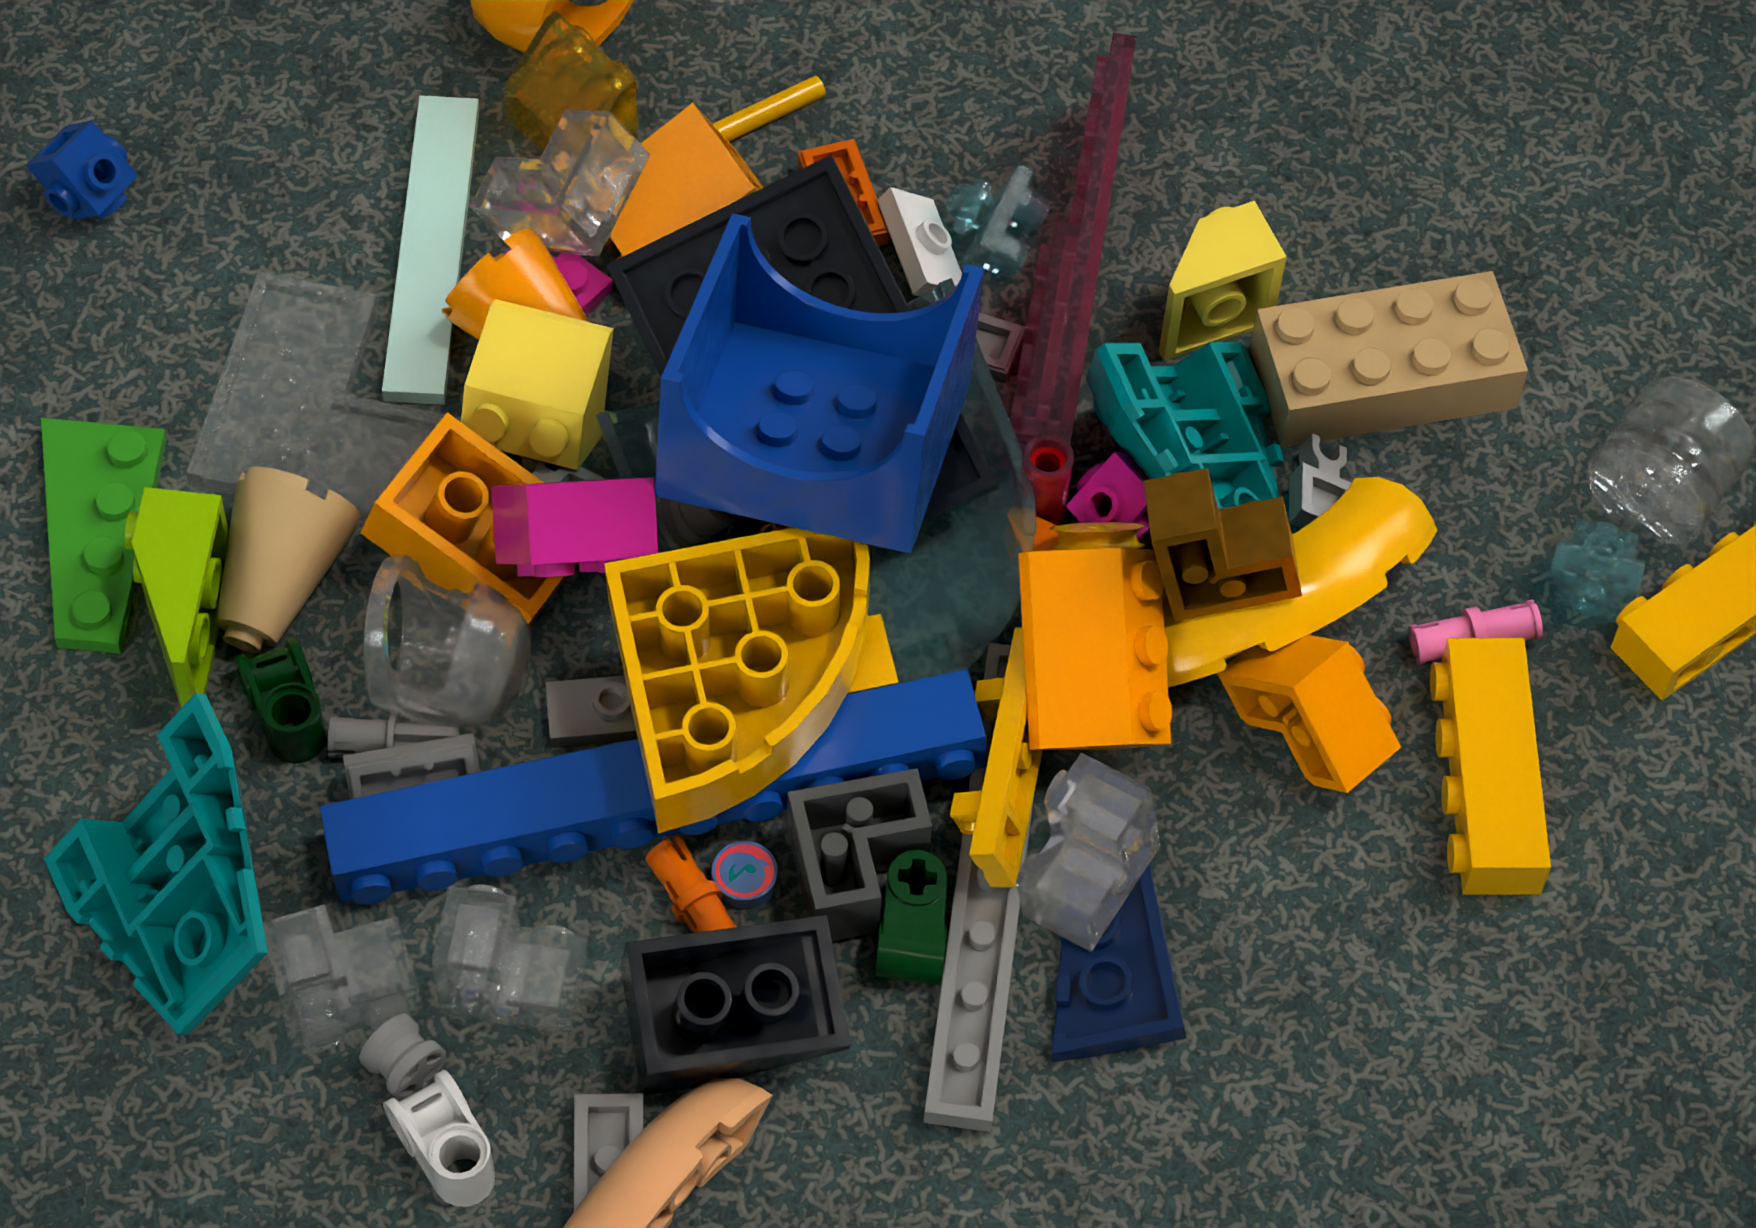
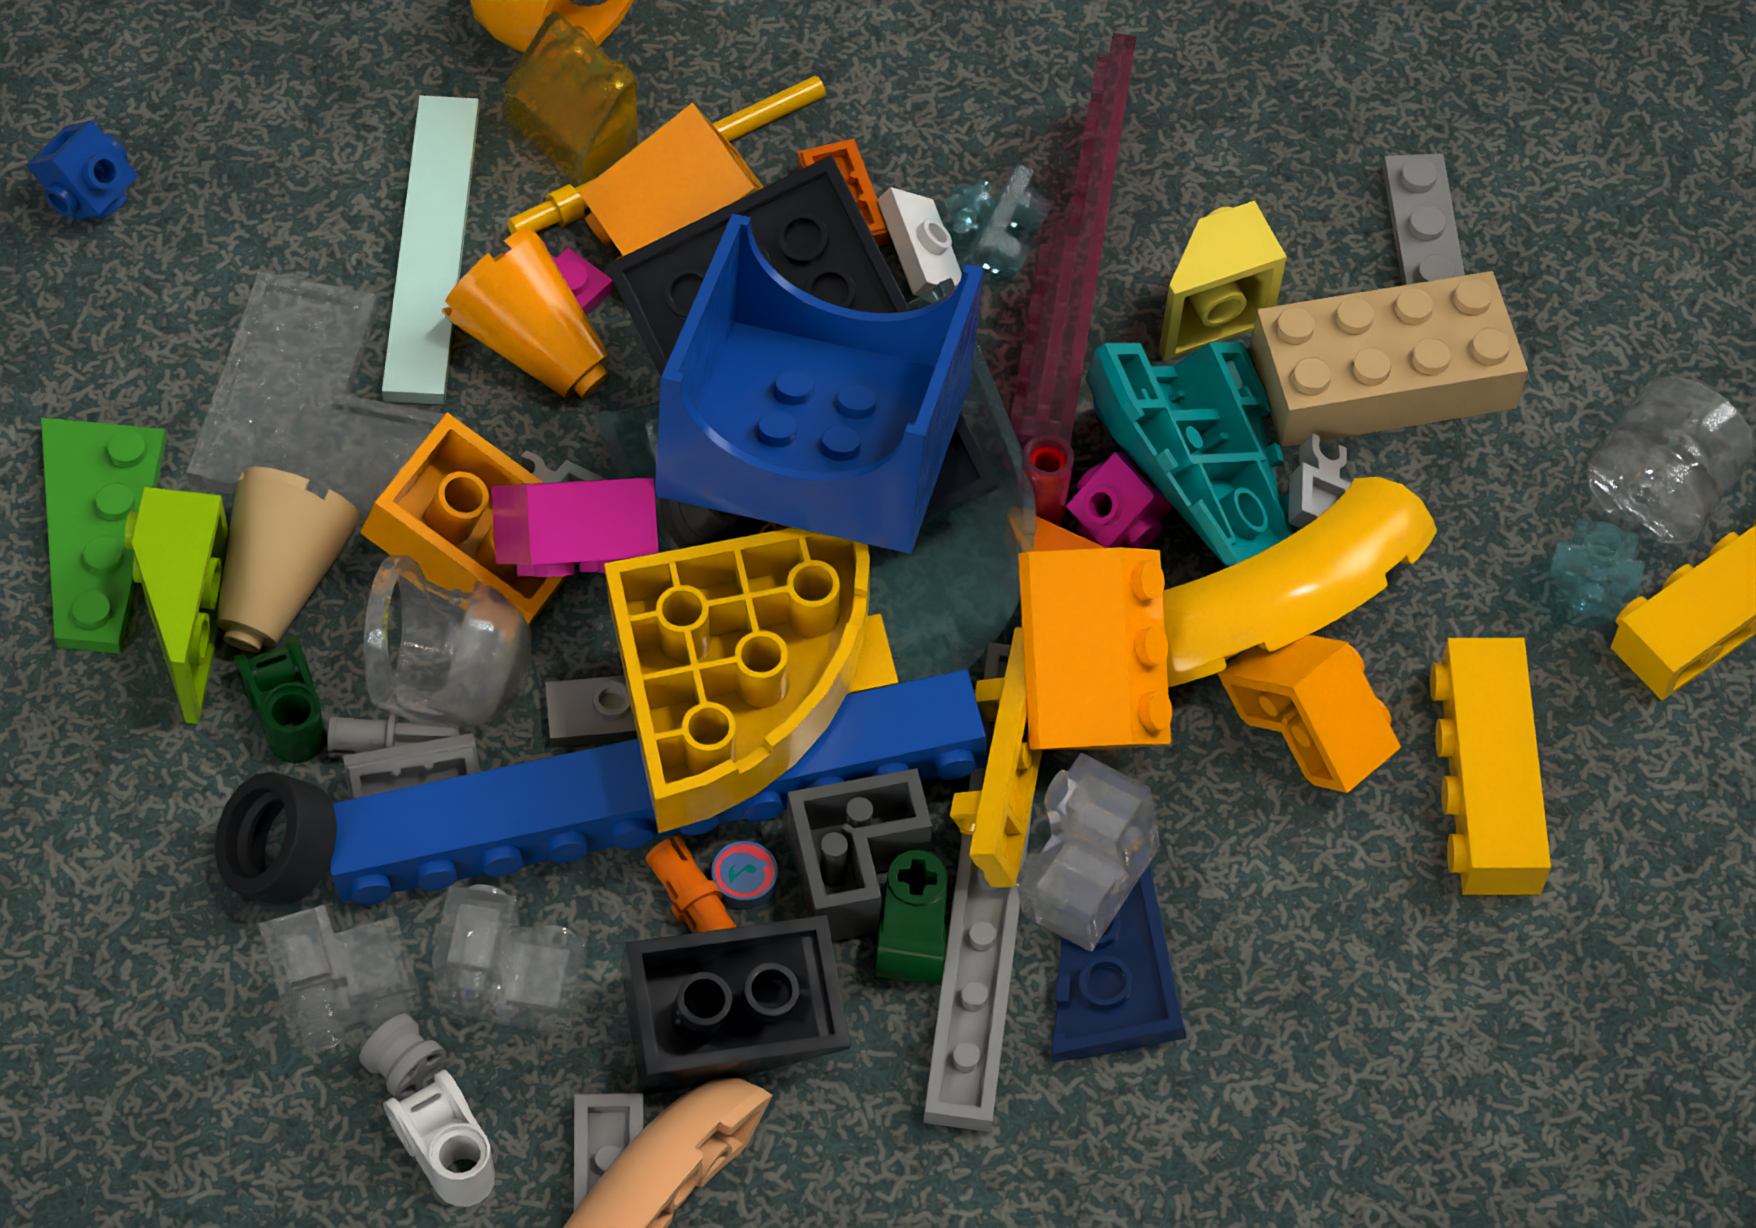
(174, 878): teal wedge -> none
(306, 846): none -> black tyre
(538, 384): light yellow slope -> none
(572, 190): clear brick -> none
(999, 344): light grey tile -> none
(1097, 535): yellow piece -> none
(1218, 556): pearl gold brick -> none
(1422, 218): none -> light grey plate
(1511, 621): bright pink pin -> none

